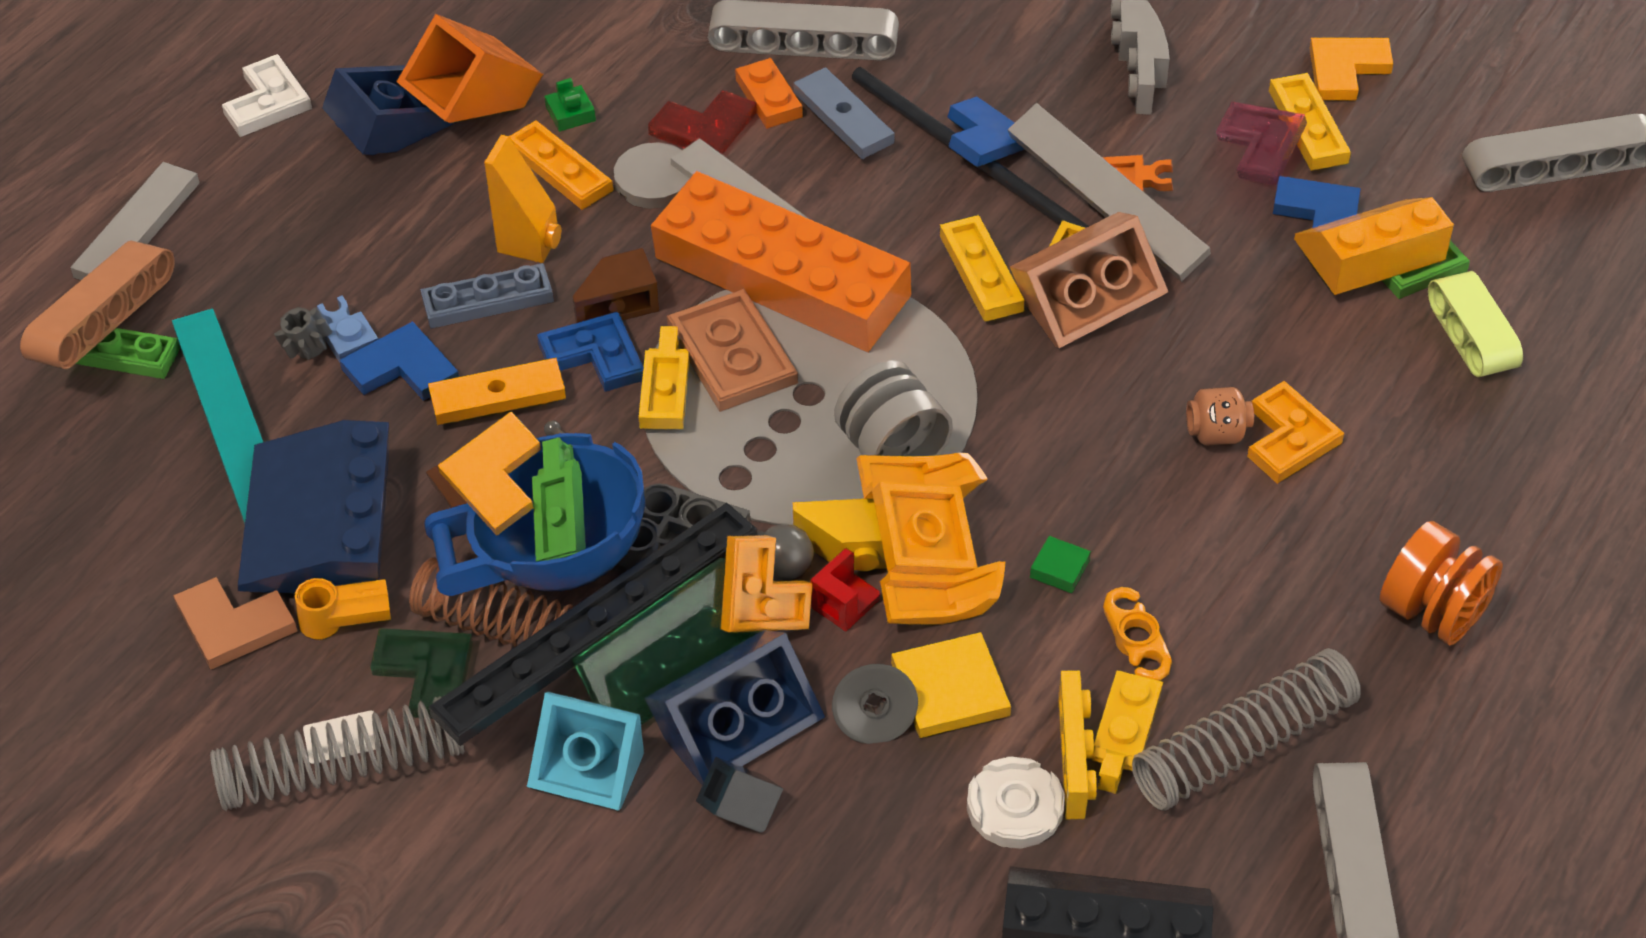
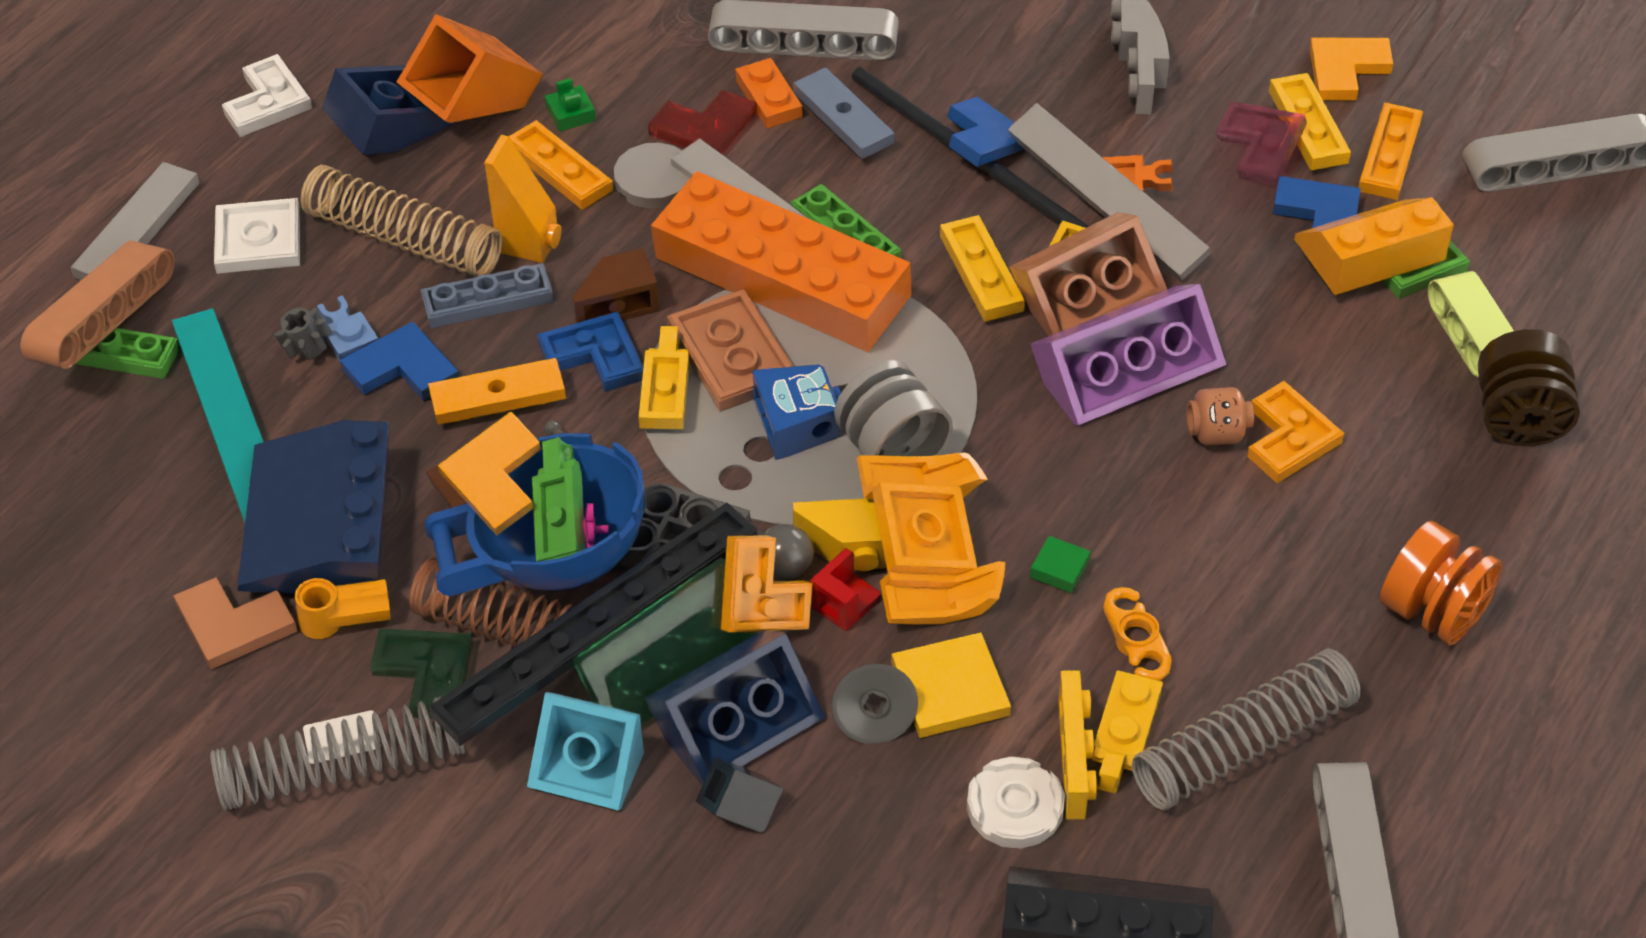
(257, 235): none -> white tile
(330, 200): none -> tan piece
(590, 528): none -> dark pink plant
(796, 407): none -> blue torso
(832, 212): none -> bright green tile
(1130, 353): none -> medium lavender slope
(1390, 151): none -> light orange tile
(1528, 387): none -> dark brown wheel

